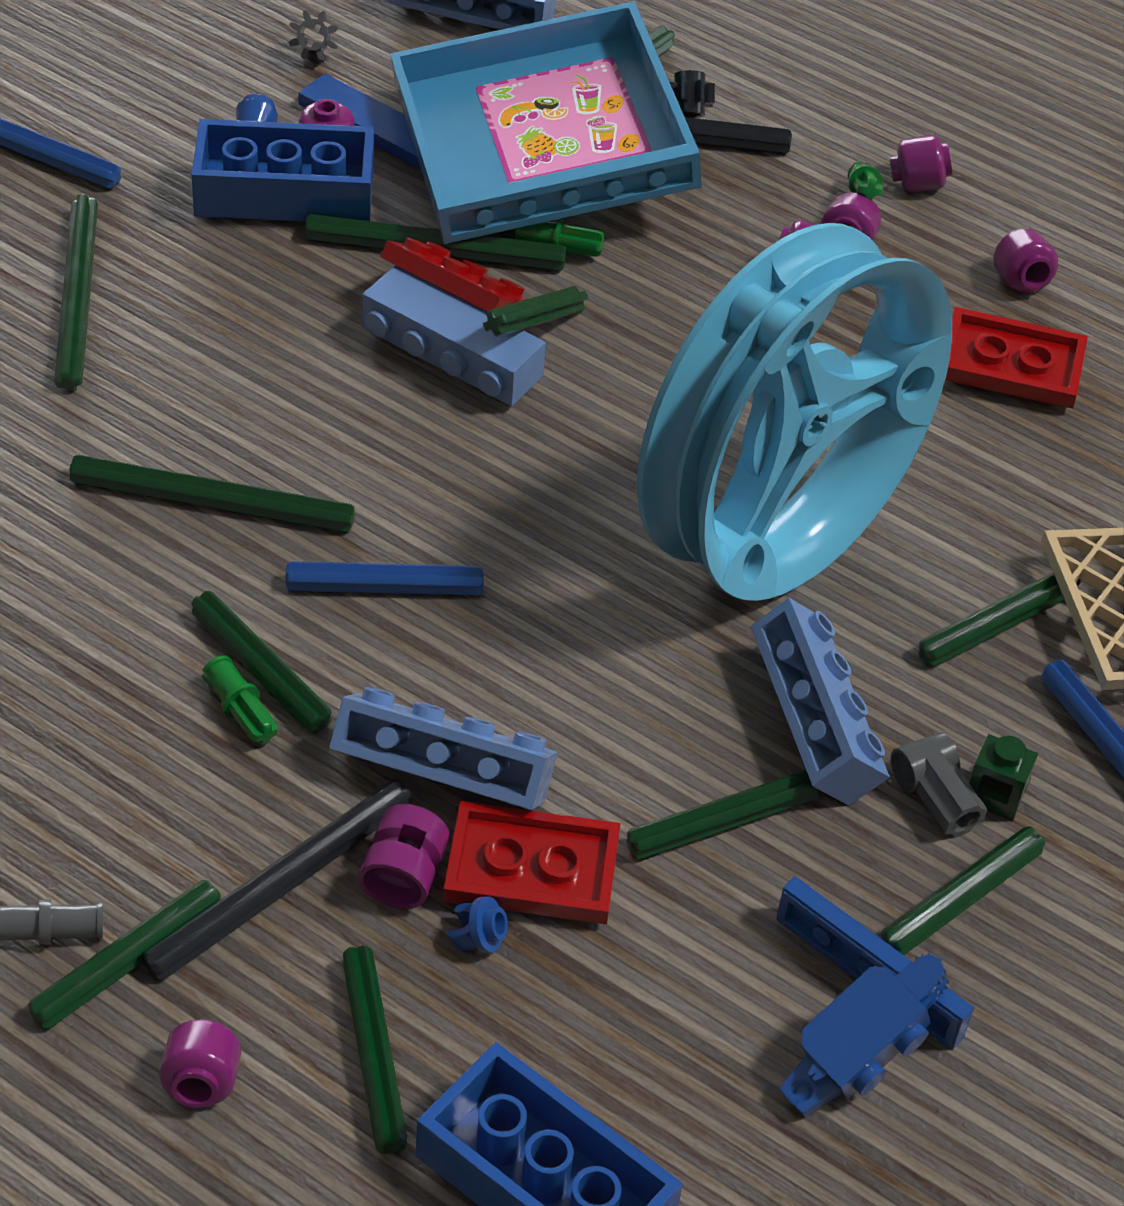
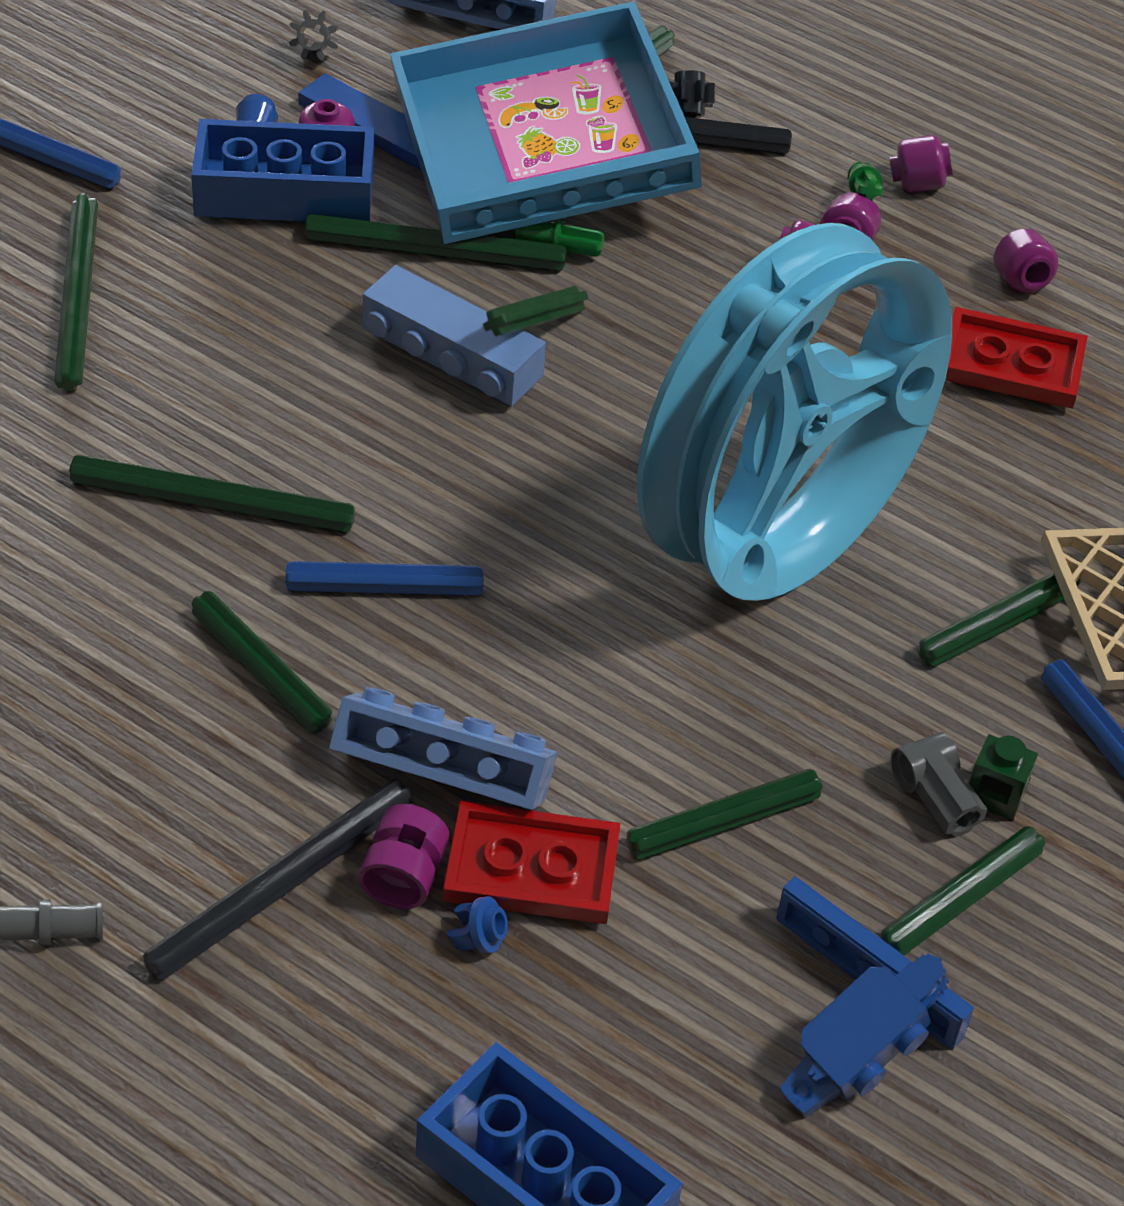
(119, 956): dark green axle -> none
(200, 1063): magenta head -> none
(240, 699): green axle -> none
(374, 1050): dark green axle -> none
(459, 278): red plate -> none
(820, 701): medium blue brick -> none

